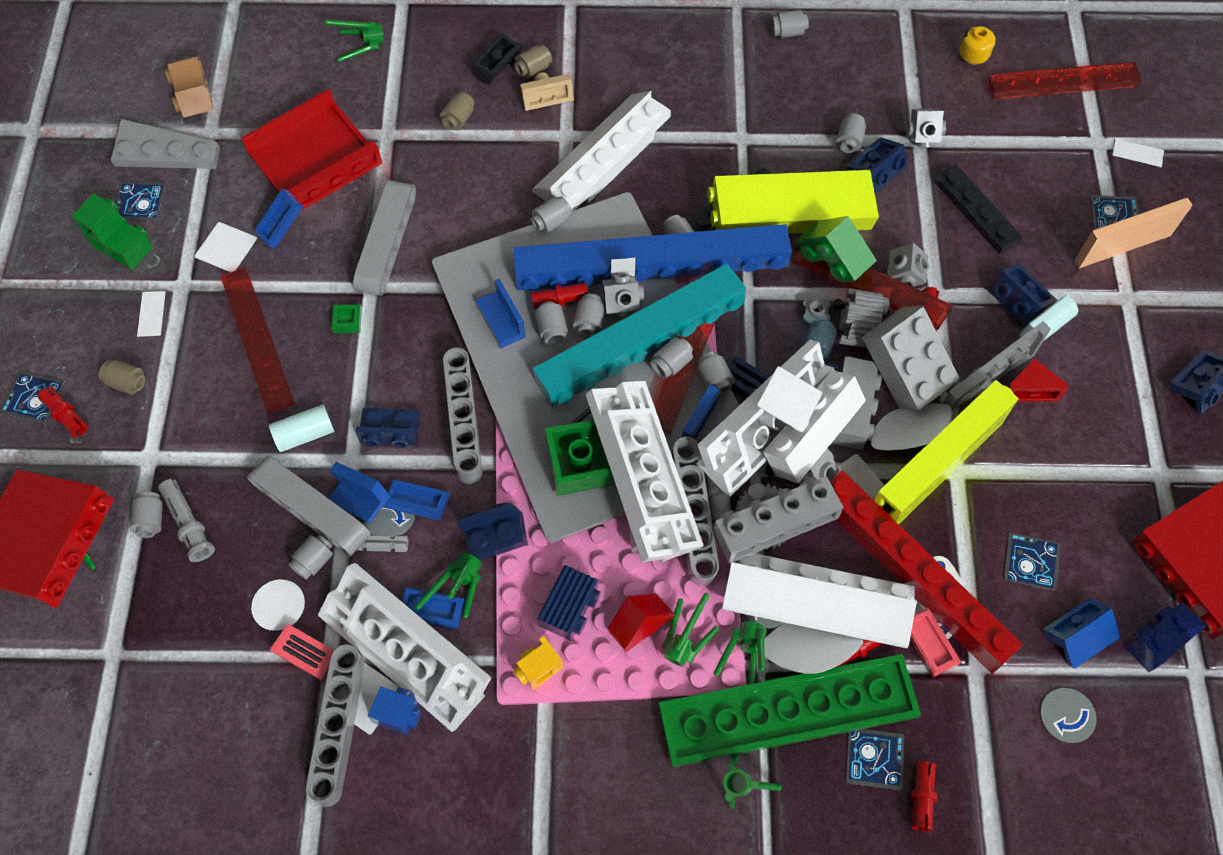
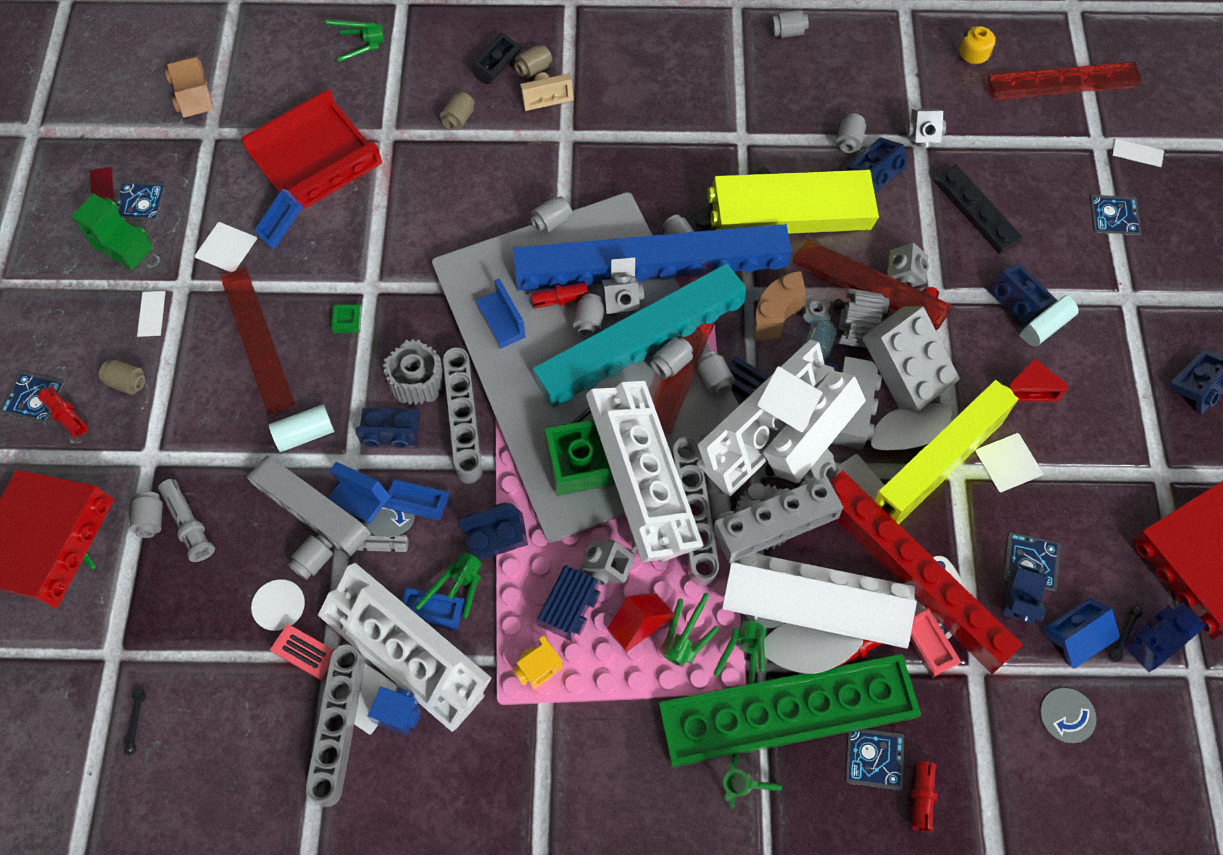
(102, 183): none -> dark red sticker
(138, 696): none -> black hinge
(155, 147): light grey wing -> none
(384, 238): light grey beam -> none
(414, 373): none -> light grey brick
(551, 323): light grey brick -> none
(605, 151): white slope -> none
(607, 562): none -> light grey brick
(701, 413): blue tile -> none
(778, 303): none -> medium nougat brick
(839, 245): green brick -> none
(997, 367): light grey wing -> none
(1009, 462): none -> white sticker
(1024, 593): none -> dark blue brick
(1117, 655): none -> black hinge
(1132, 232): light nougat tile -> none

